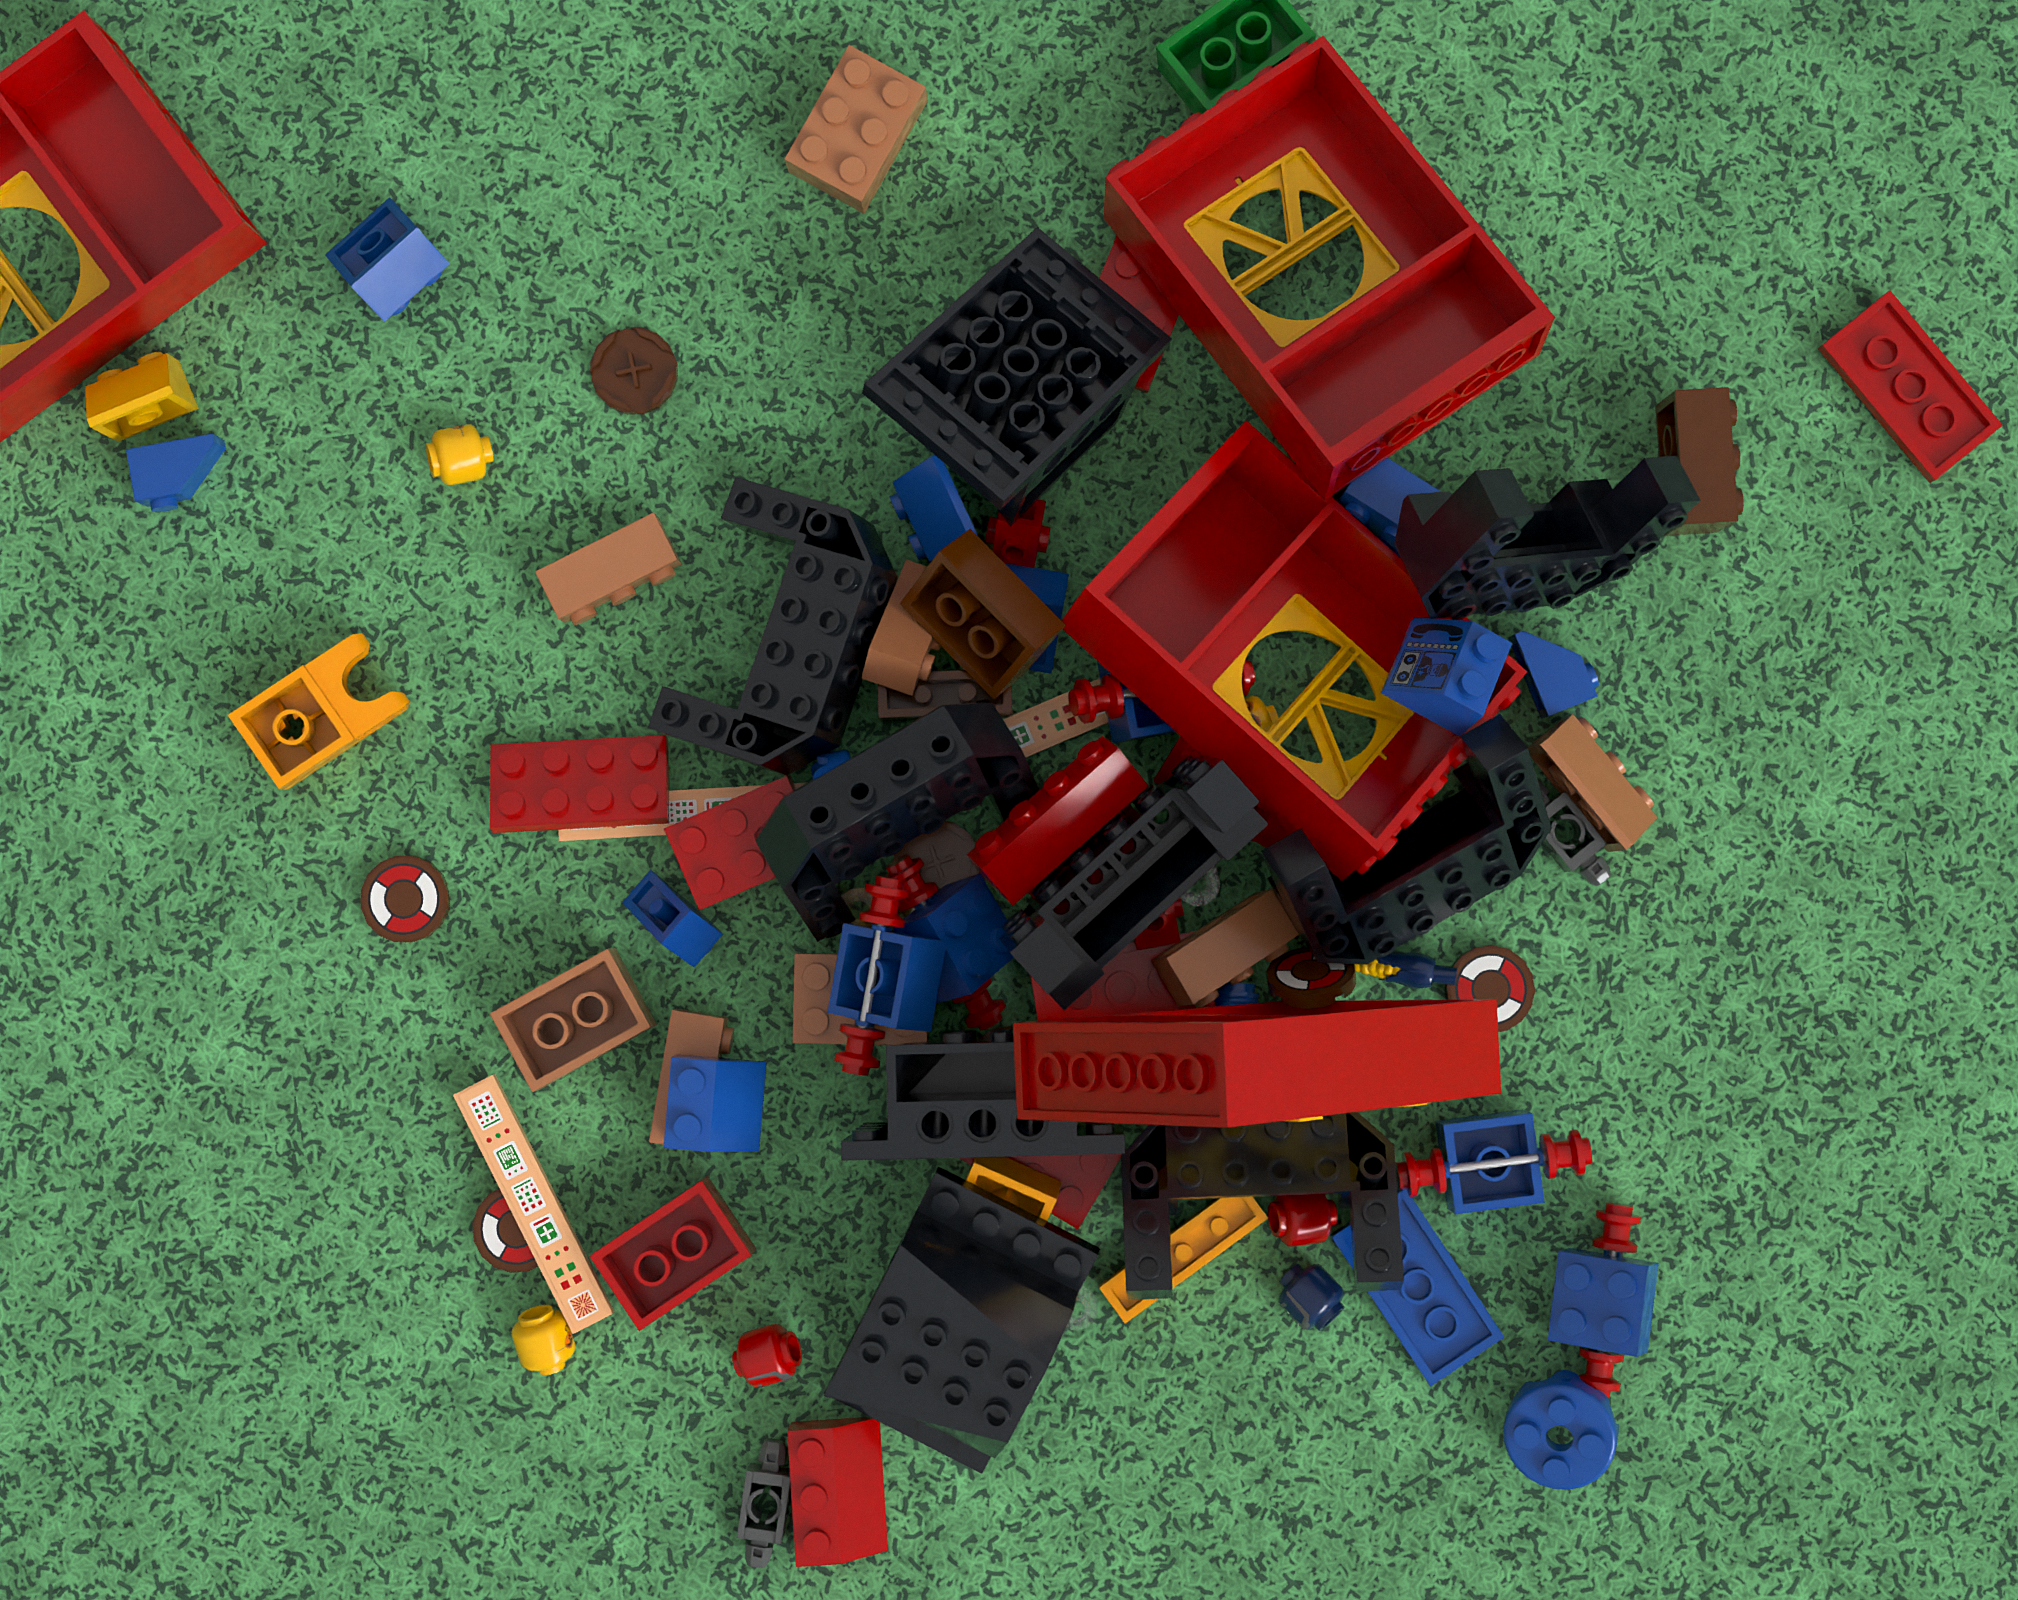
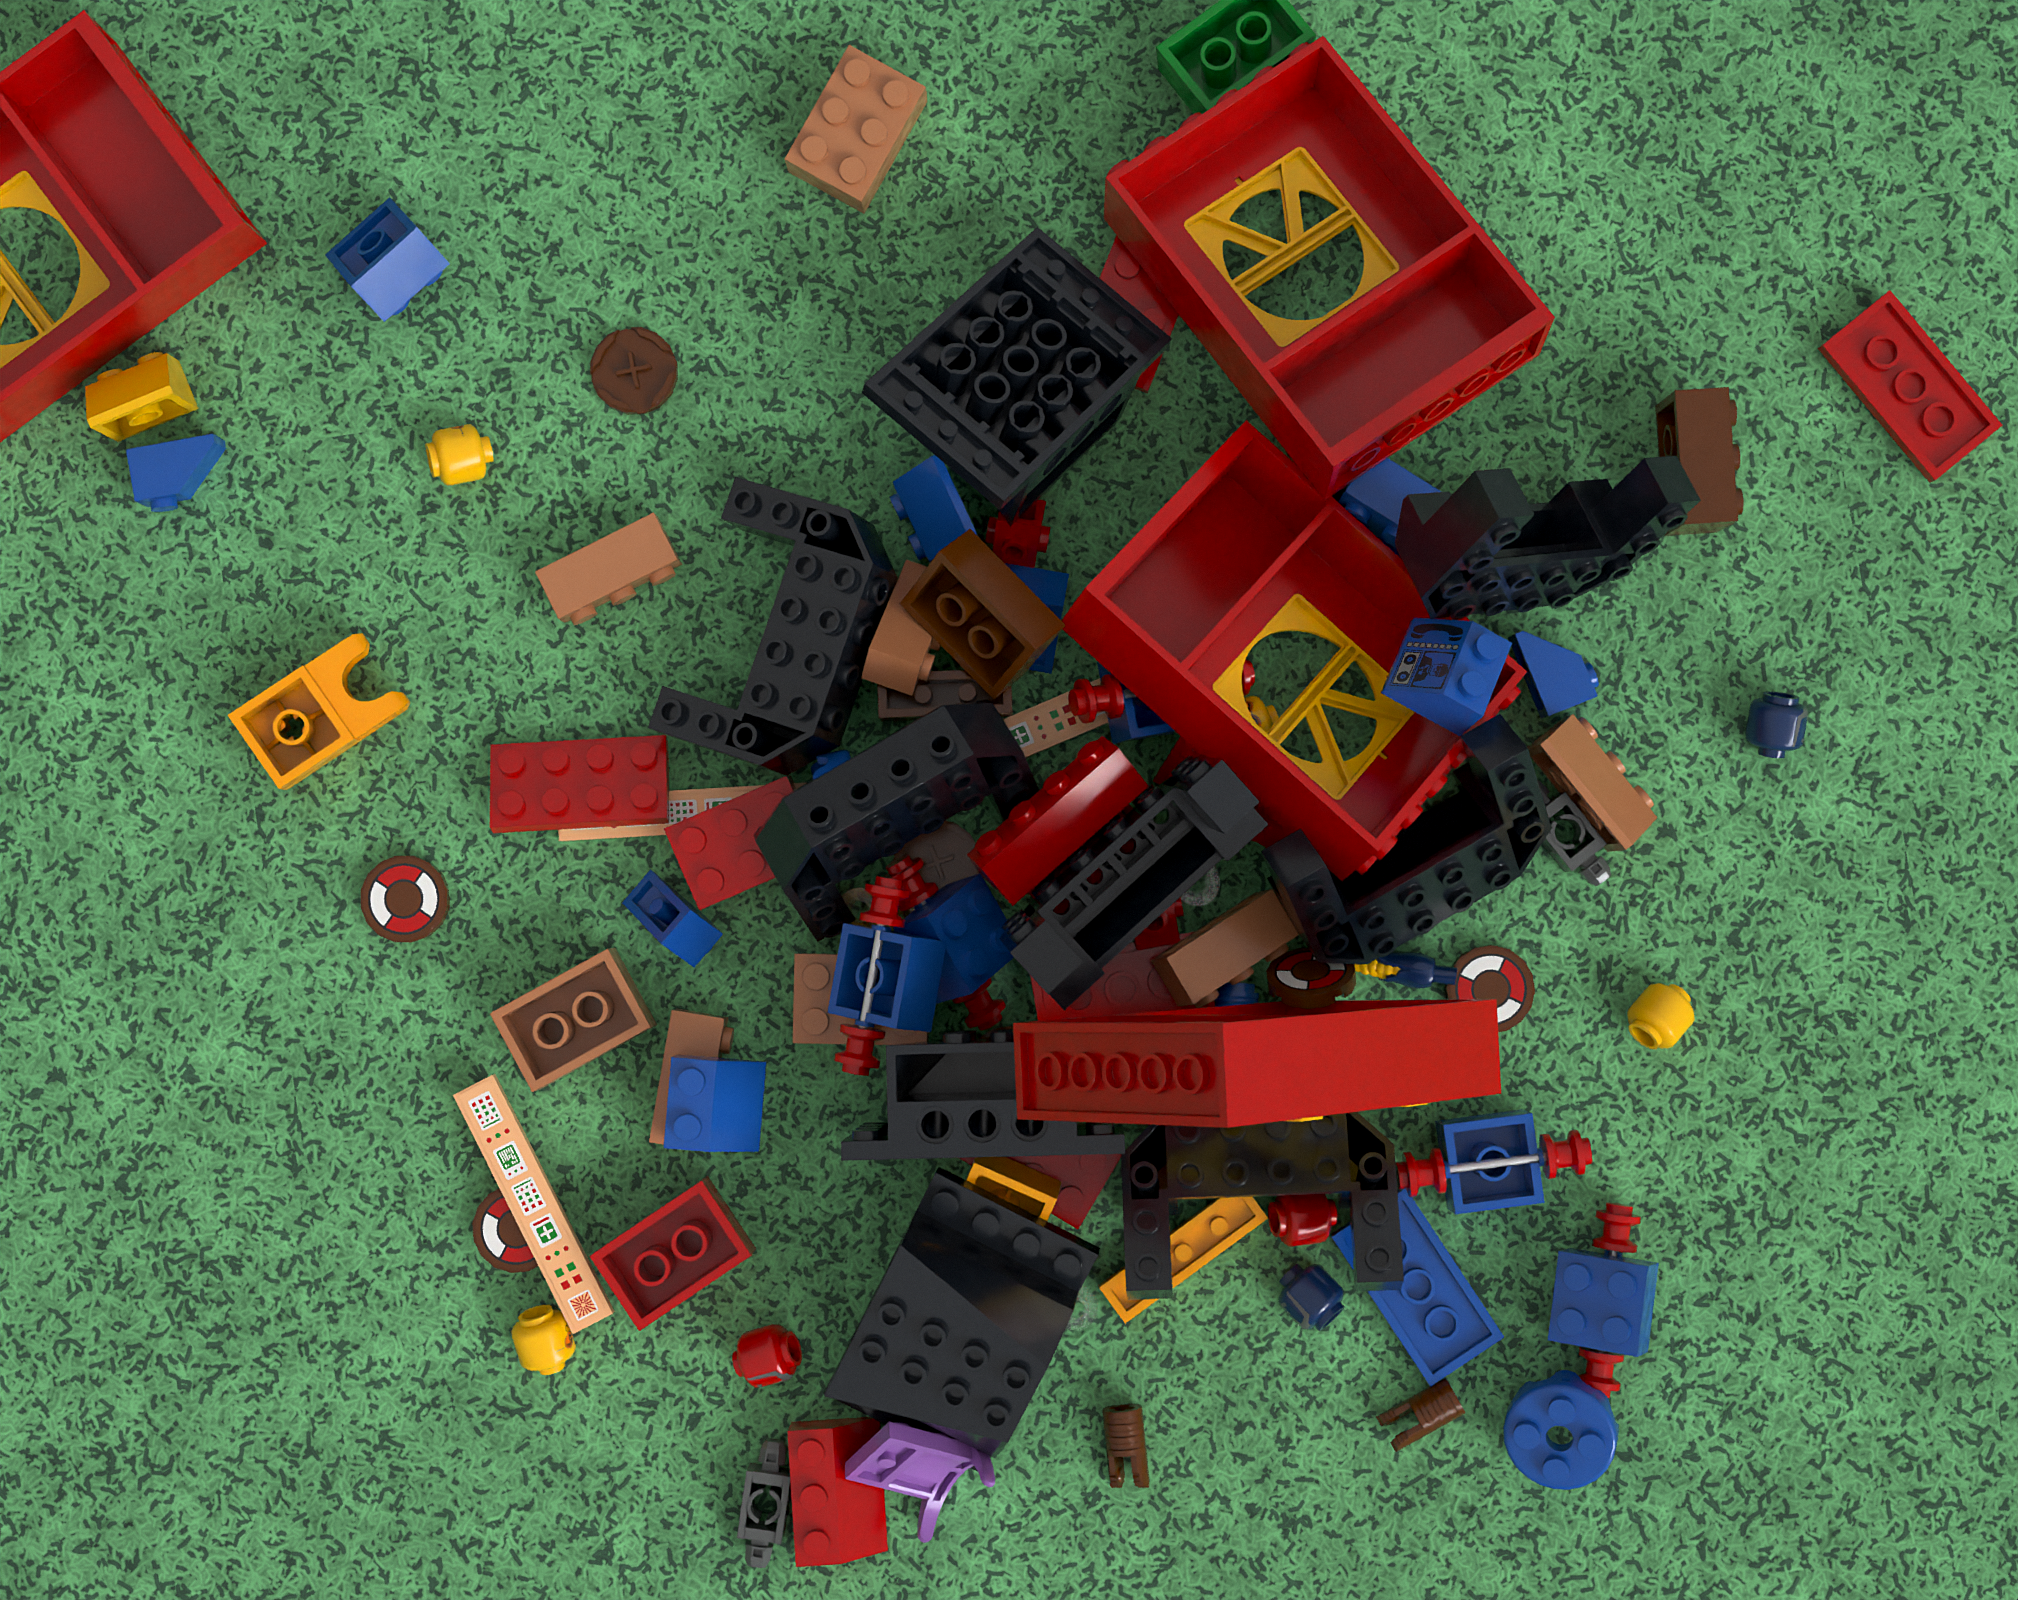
(917, 1466): none -> medium lavender piece
(1125, 1439): none -> reddish brown hinge
(1432, 1407): none -> reddish brown hinge
(1660, 1016): none -> yellow head
(1776, 724): none -> dark blue head

